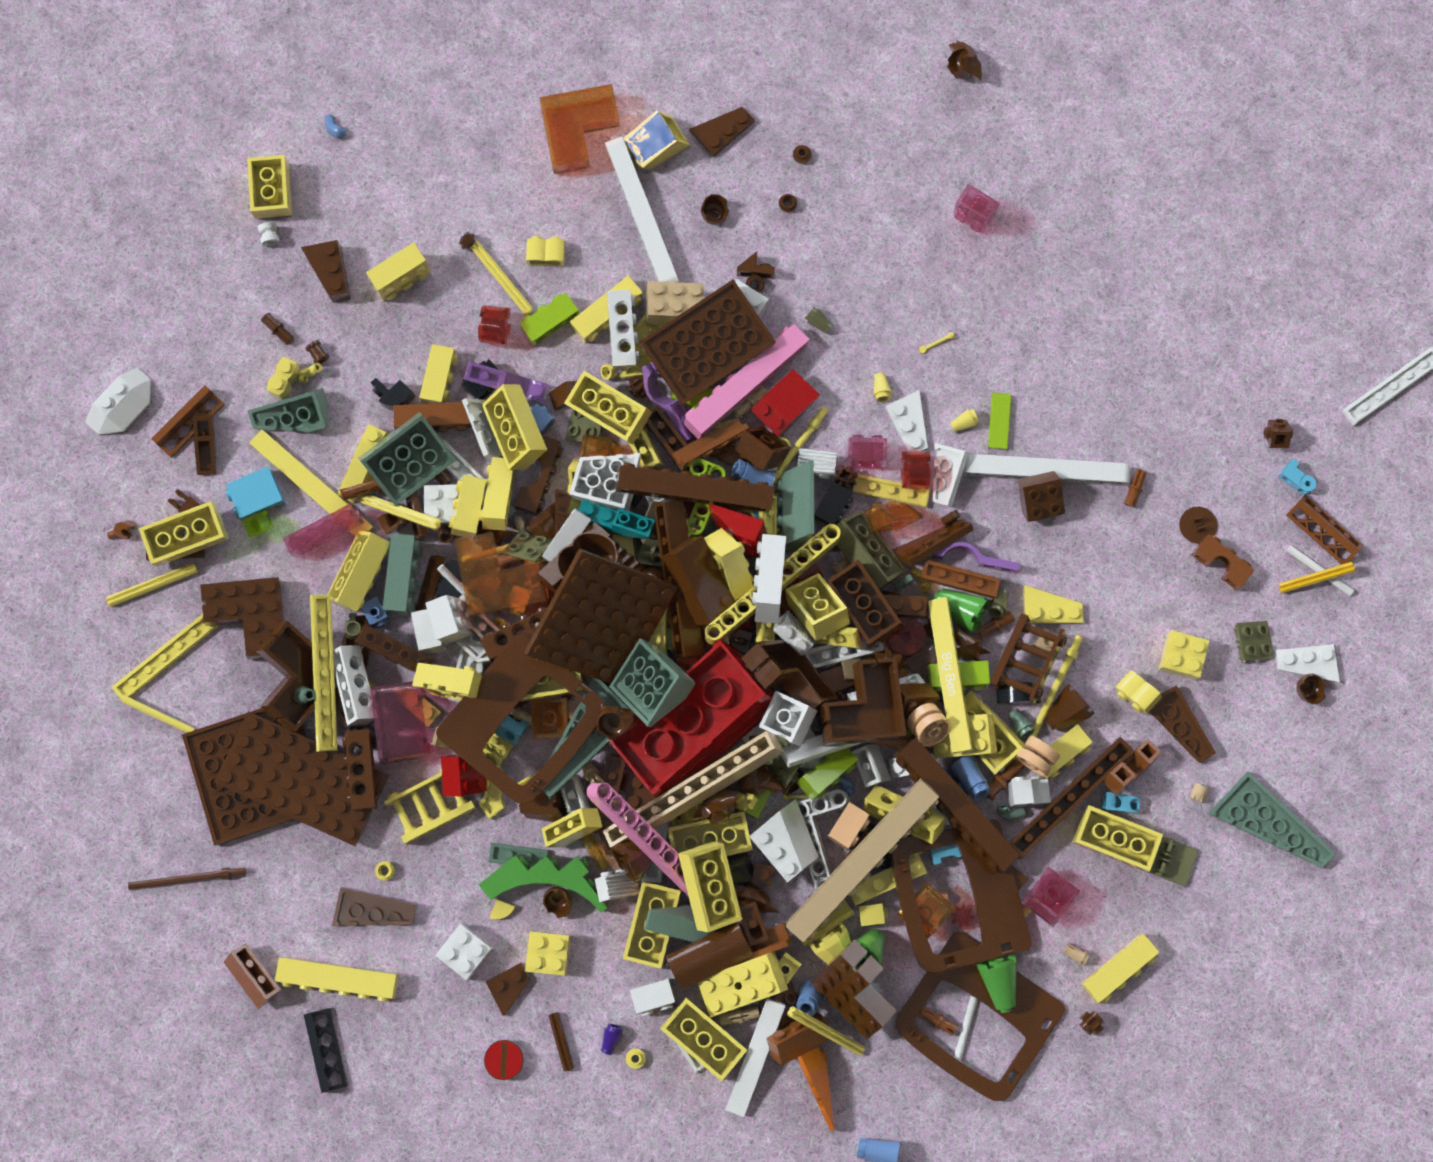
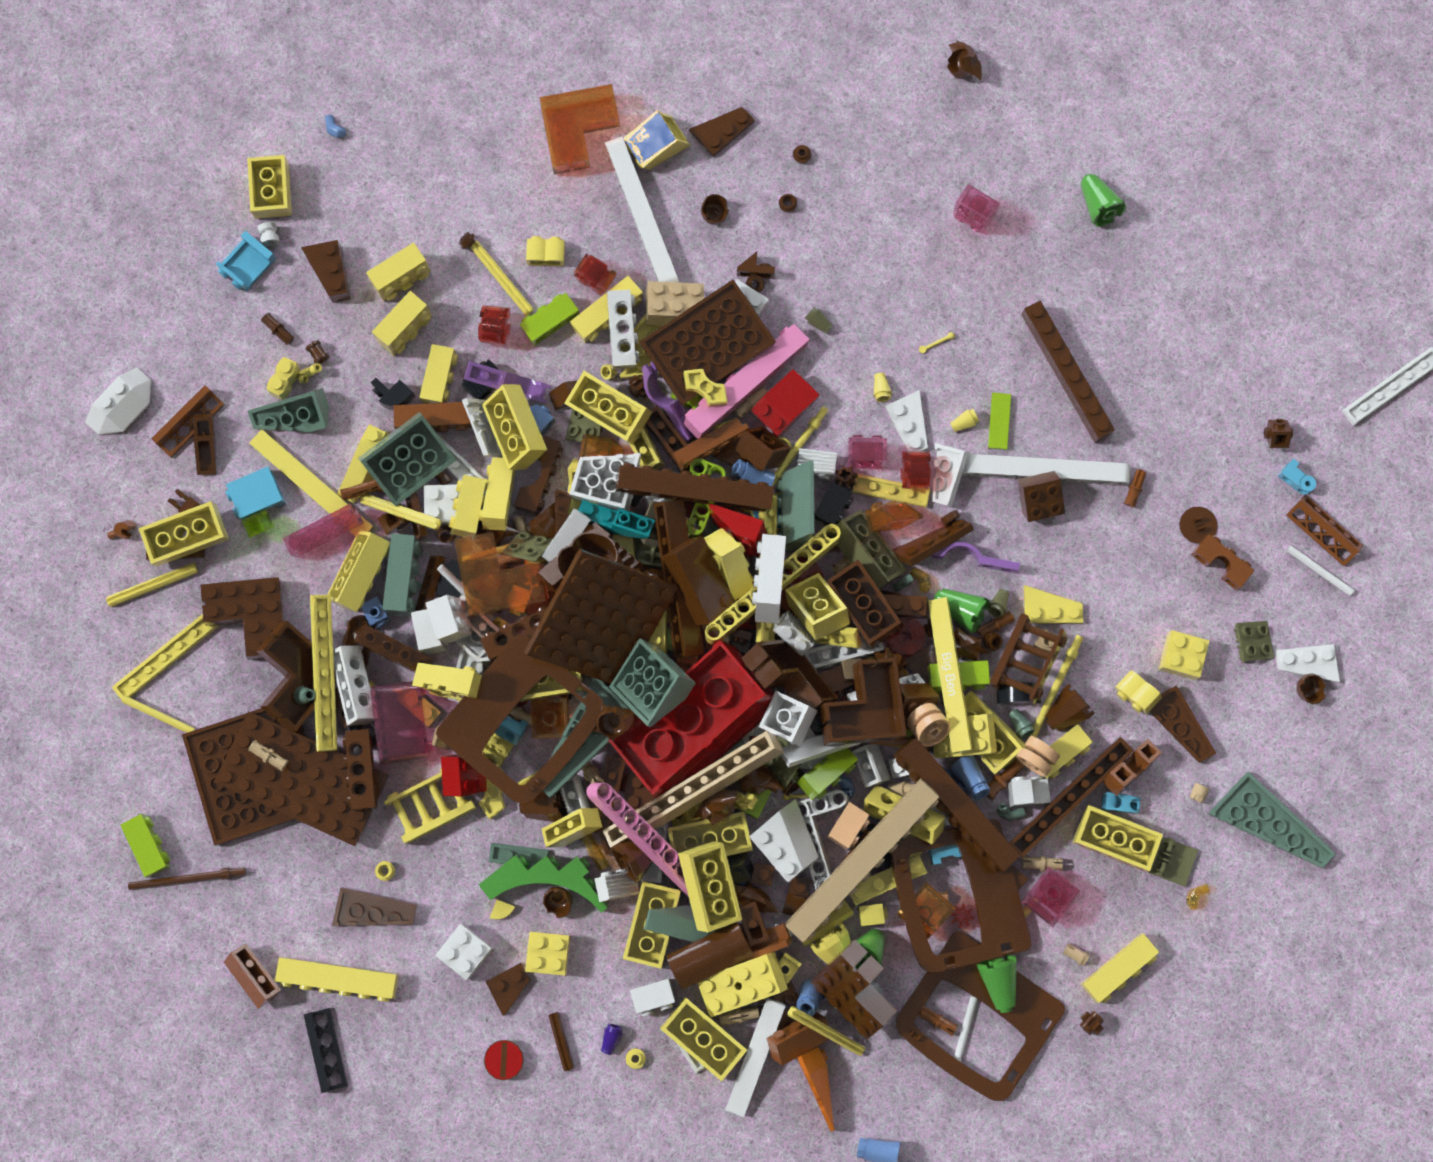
(146, 845): none -> lime brick
(246, 262): none -> medium azure panel
(268, 755): none -> tan pin
(352, 627): olive piece -> none
(402, 323): none -> light yellow brick
(595, 273): none -> clear red brick
(712, 392): none -> light yellow tile
(796, 895): none -> reddish brown slope
(900, 788): none -> tan pin
(960, 579): dark orange fence -> none
(993, 641): none -> reddish brown plate
(1042, 863): none -> tan pin
(1067, 371): none -> reddish brown brick
(1101, 200): none -> bright green cone
(1194, 895): none -> clear yellow arm
(1316, 577): yellow axle -> none

